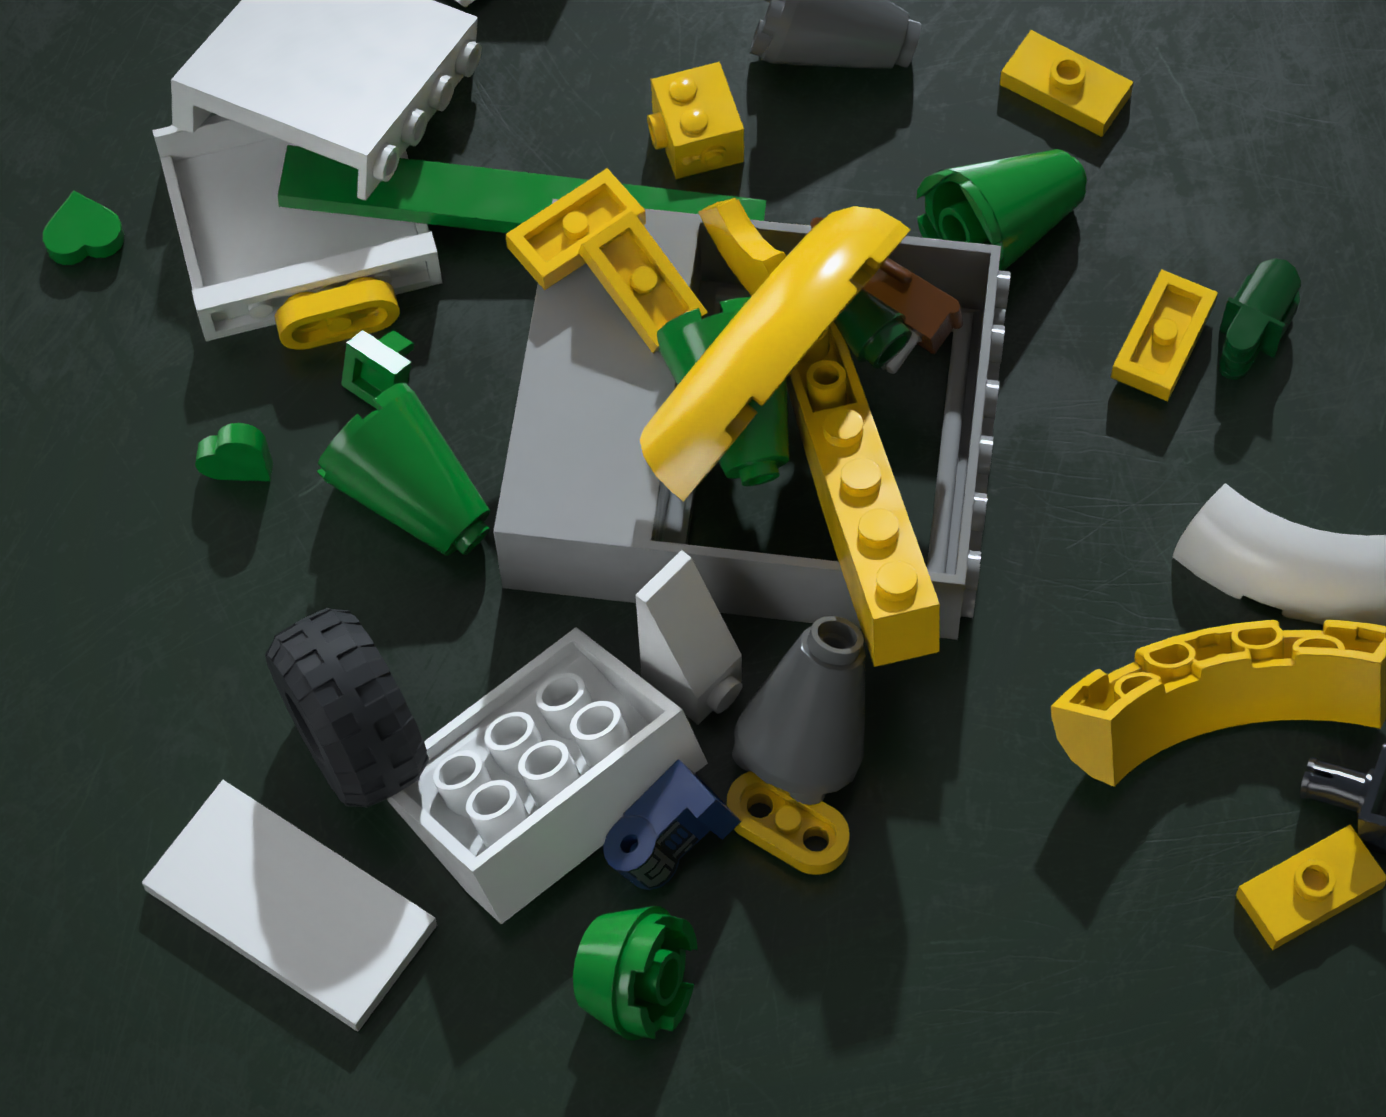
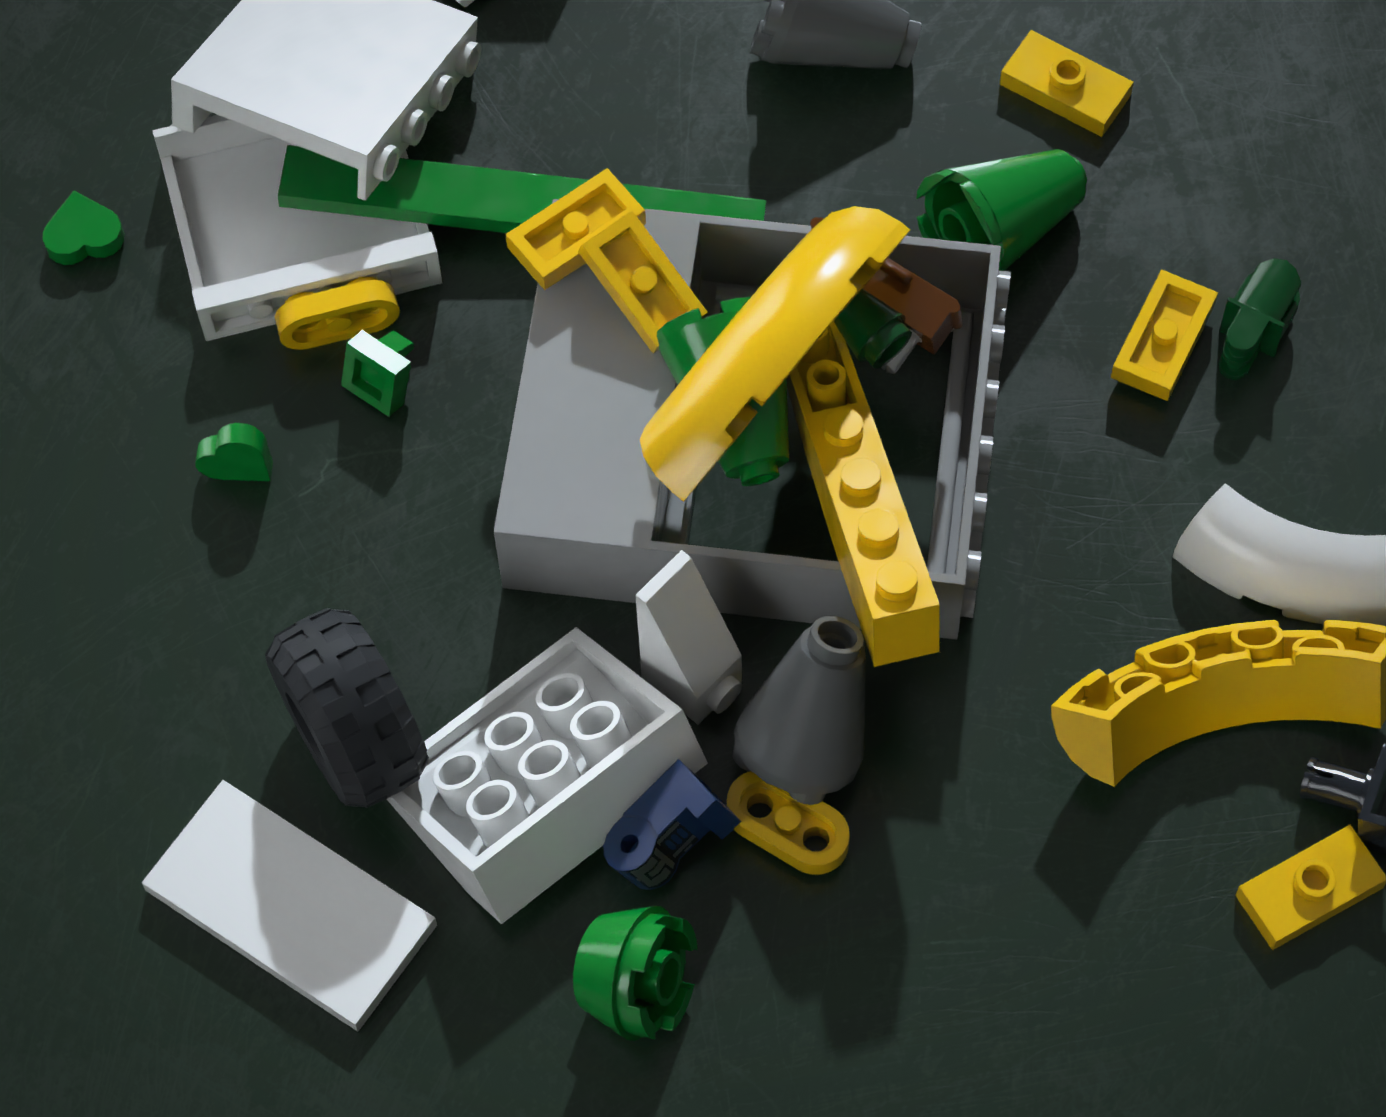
(407, 473): green cone -> none
(696, 120): yellow head -> none
(740, 243): yellow tile -> none

